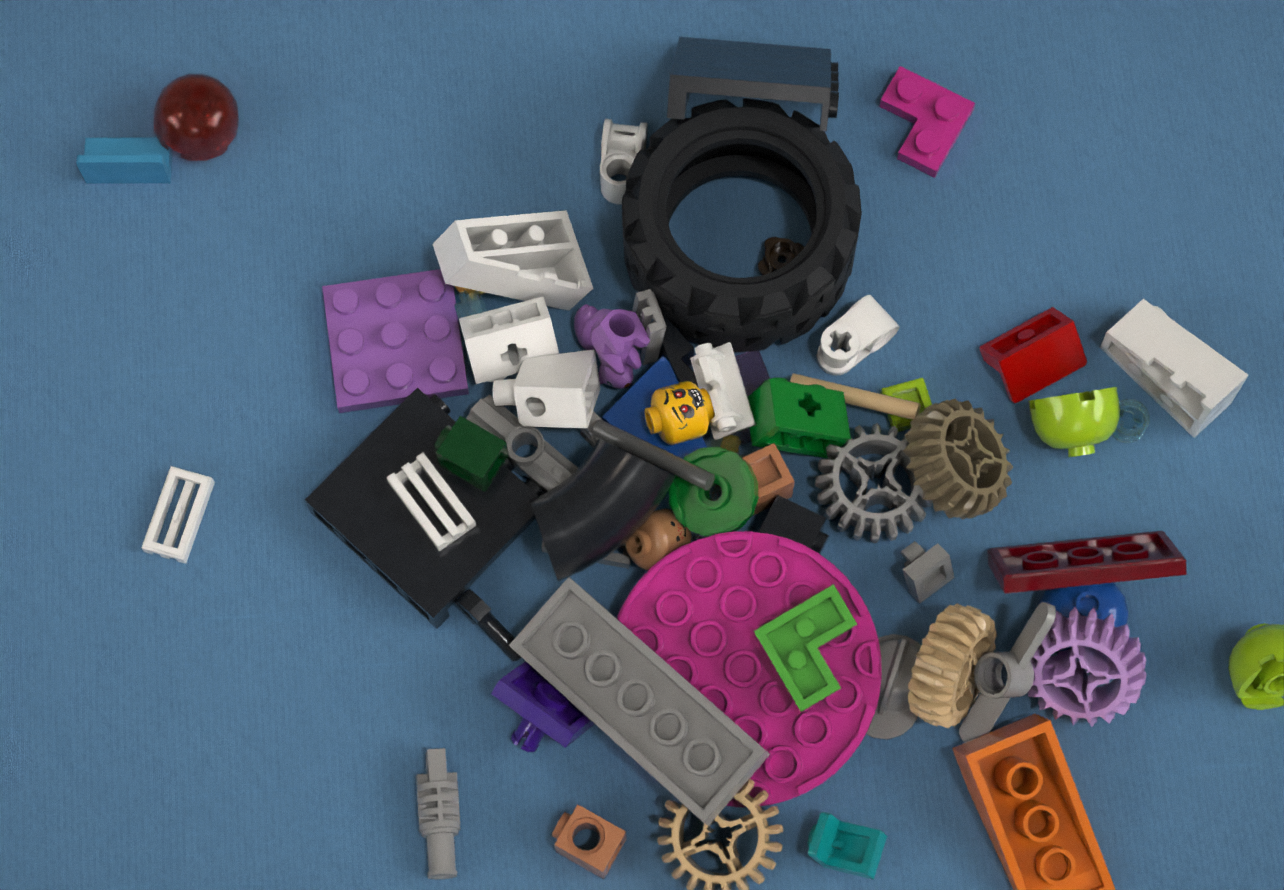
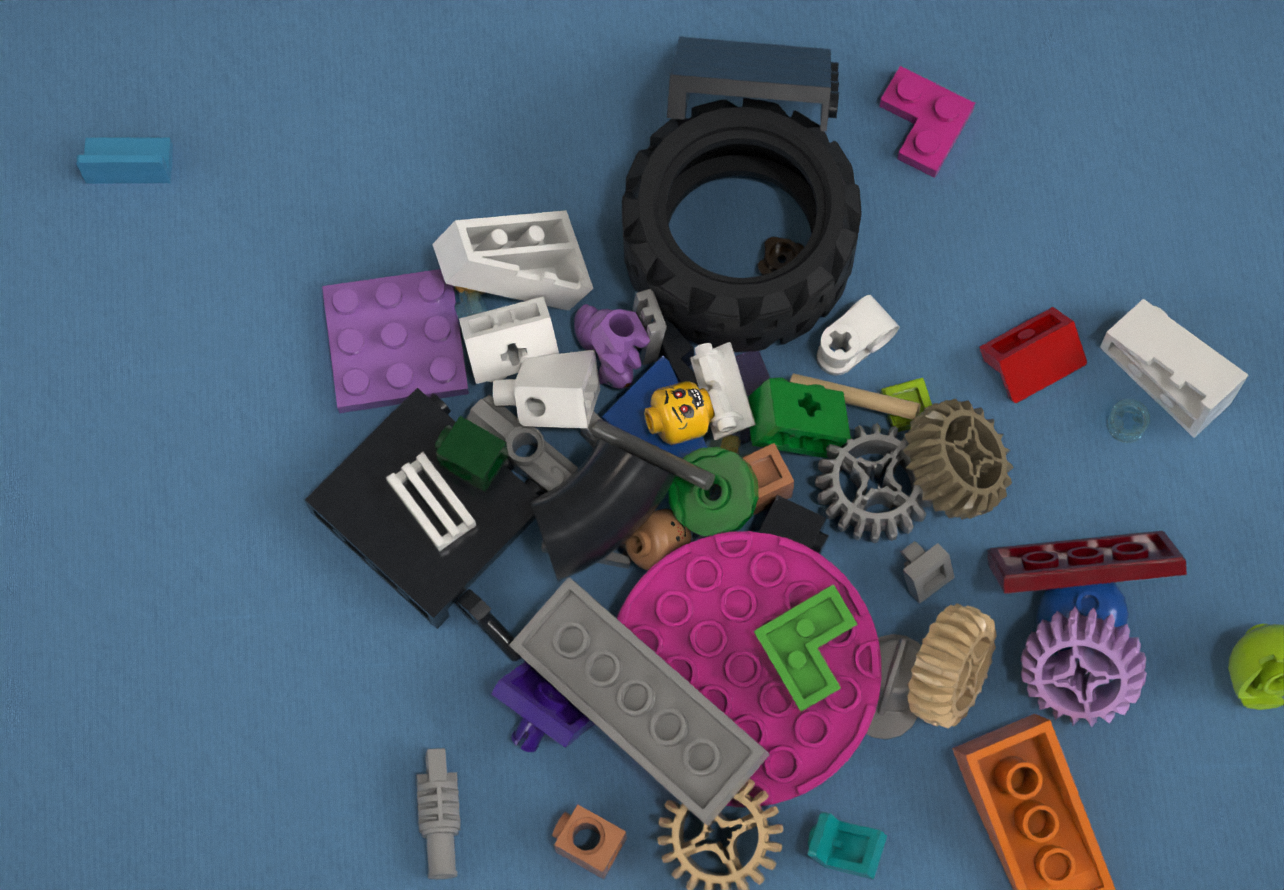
(167, 549): white tile -> none
(196, 117): clear red cylinder -> none
(618, 151): white piece -> none
(1020, 675): light grey piece -> none
(1076, 419): lime cylinder -> none

